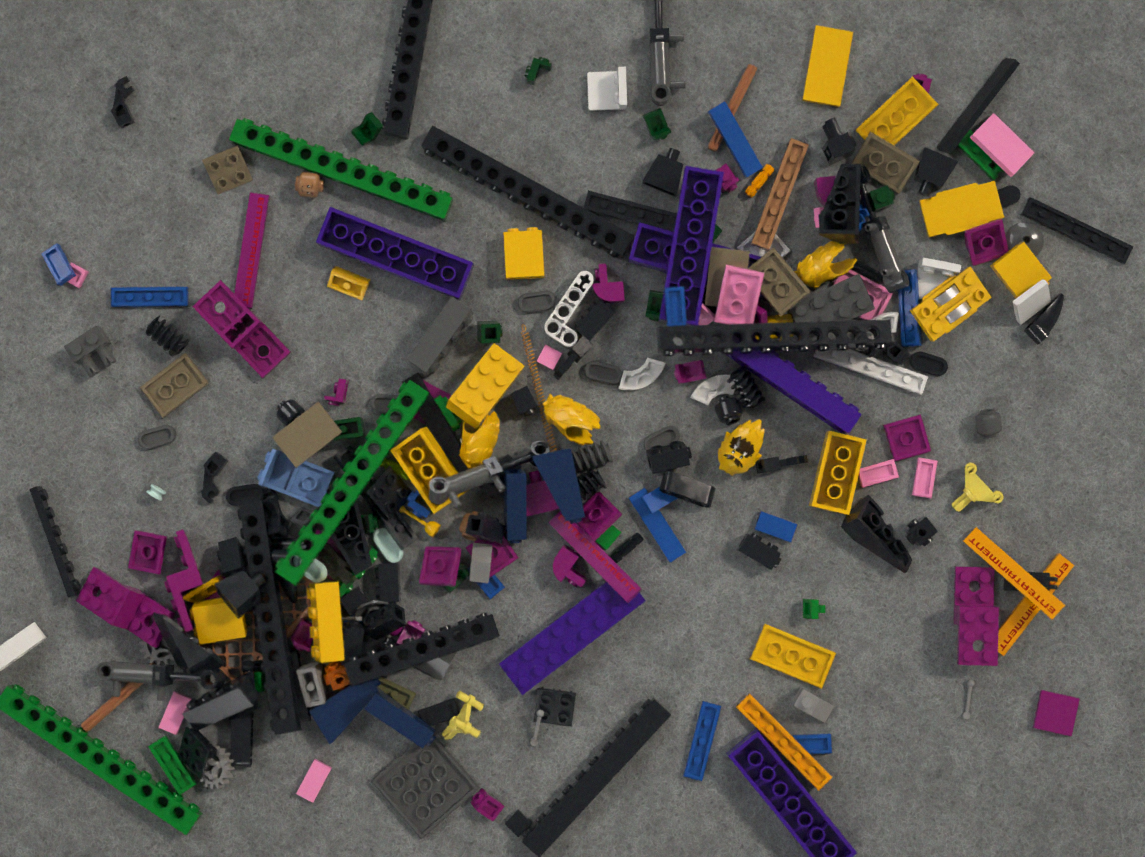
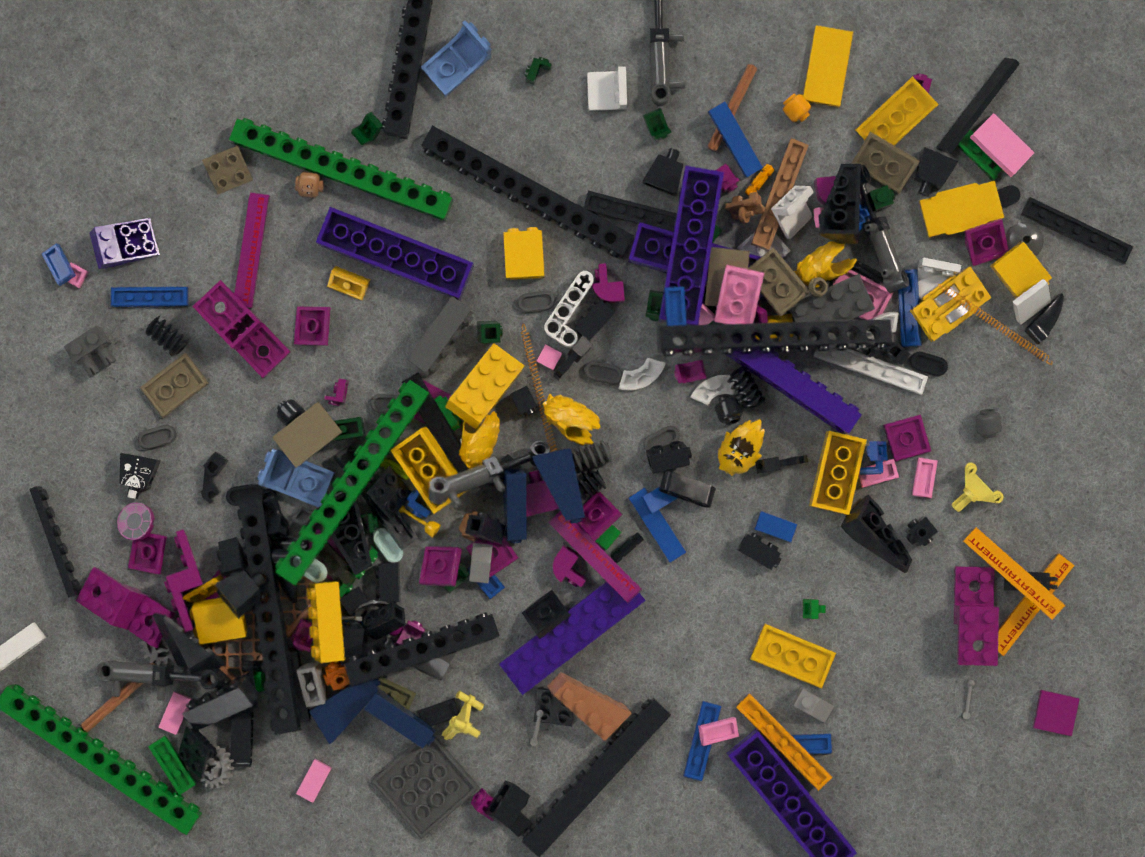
(120, 94): black piece -> none
(123, 242): none -> slope
(135, 521): none -> tile
(137, 473): none -> black torso
(156, 492): light aqua bush -> none
(312, 326): none -> magenta slope
(458, 59): none -> medium blue bracket
(507, 804): none -> black brick
(546, 614): none -> black tile
(593, 708): none -> nougat wedge
(718, 731): none -> bright pink tile
(746, 208): none -> medium nougat hips
(793, 211): none -> white bracket
(796, 108): none -> light orange head
(822, 284): none -> dark tan plate
(839, 144): black brick -> none
(877, 452): none -> blue plate
(995, 325): none -> light orange piece

